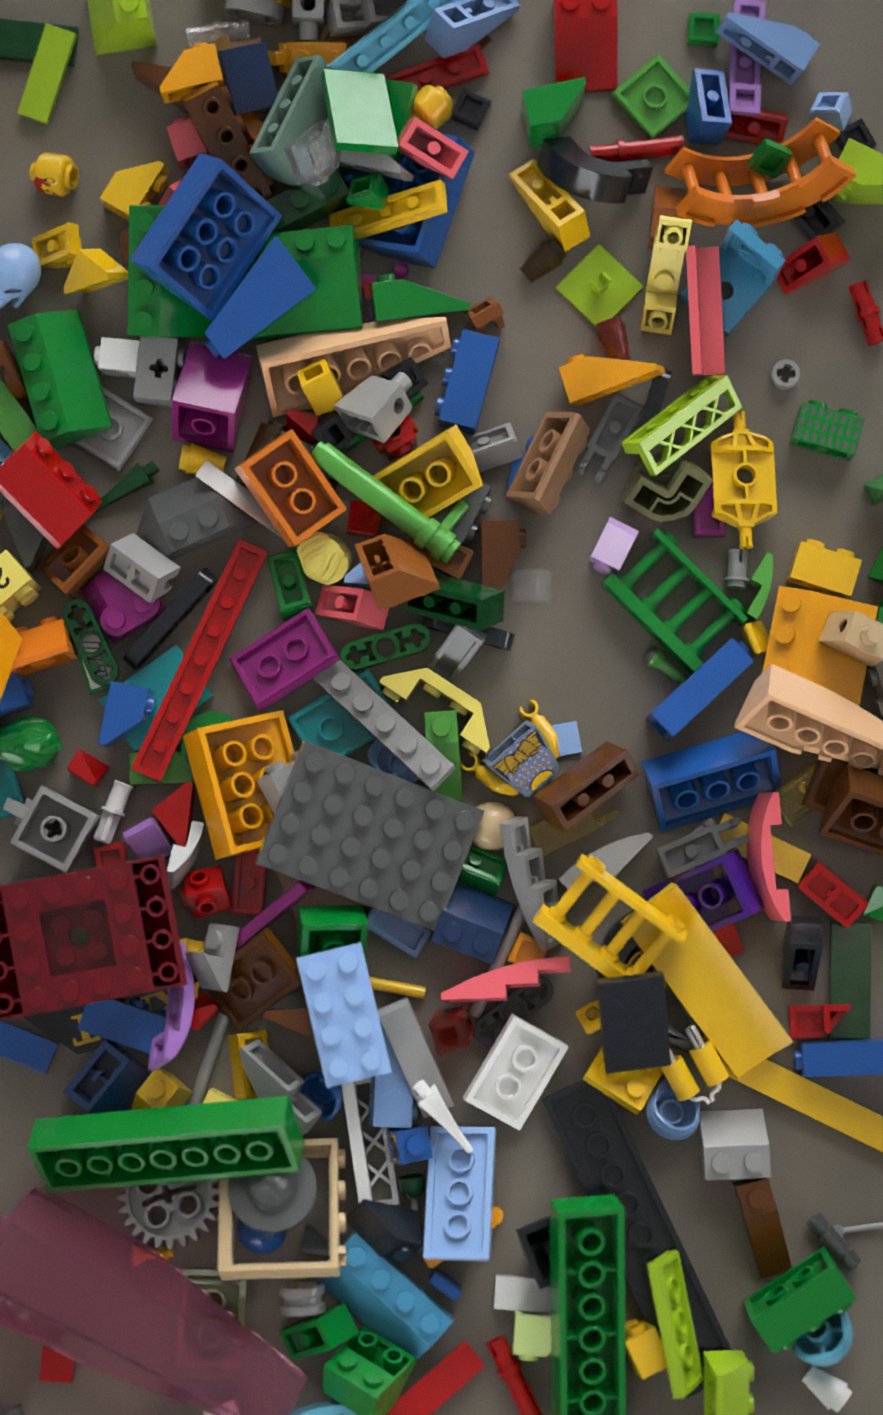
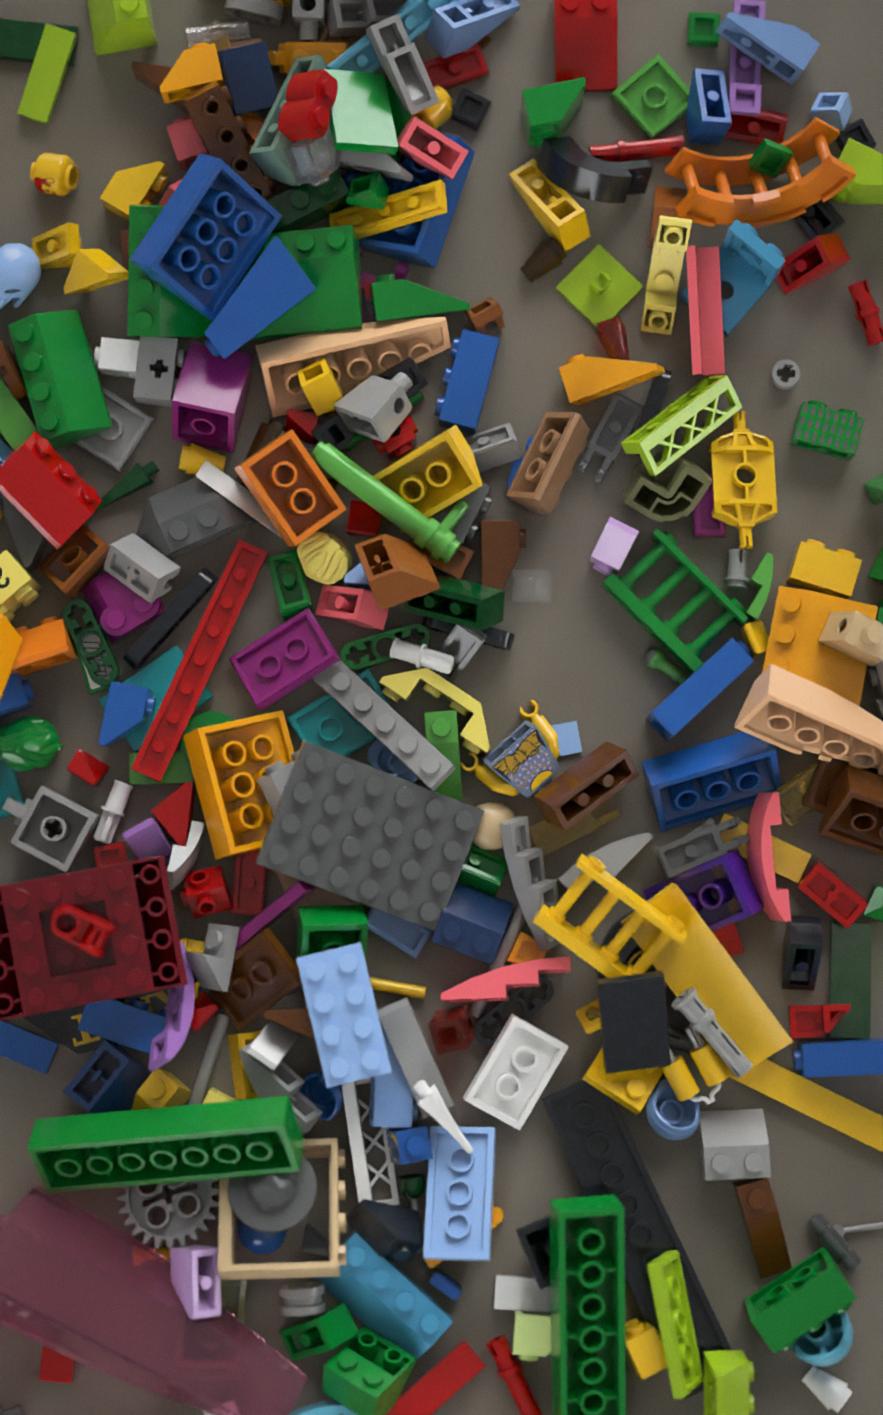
(83, 930): none -> red piece
(196, 1279): none -> lavender slope
(272, 1044): none -> white slope
(308, 105): none -> red brick
(402, 64): none -> light grey slope
(421, 656): none -> white axle
(703, 1021): none -> light grey pin

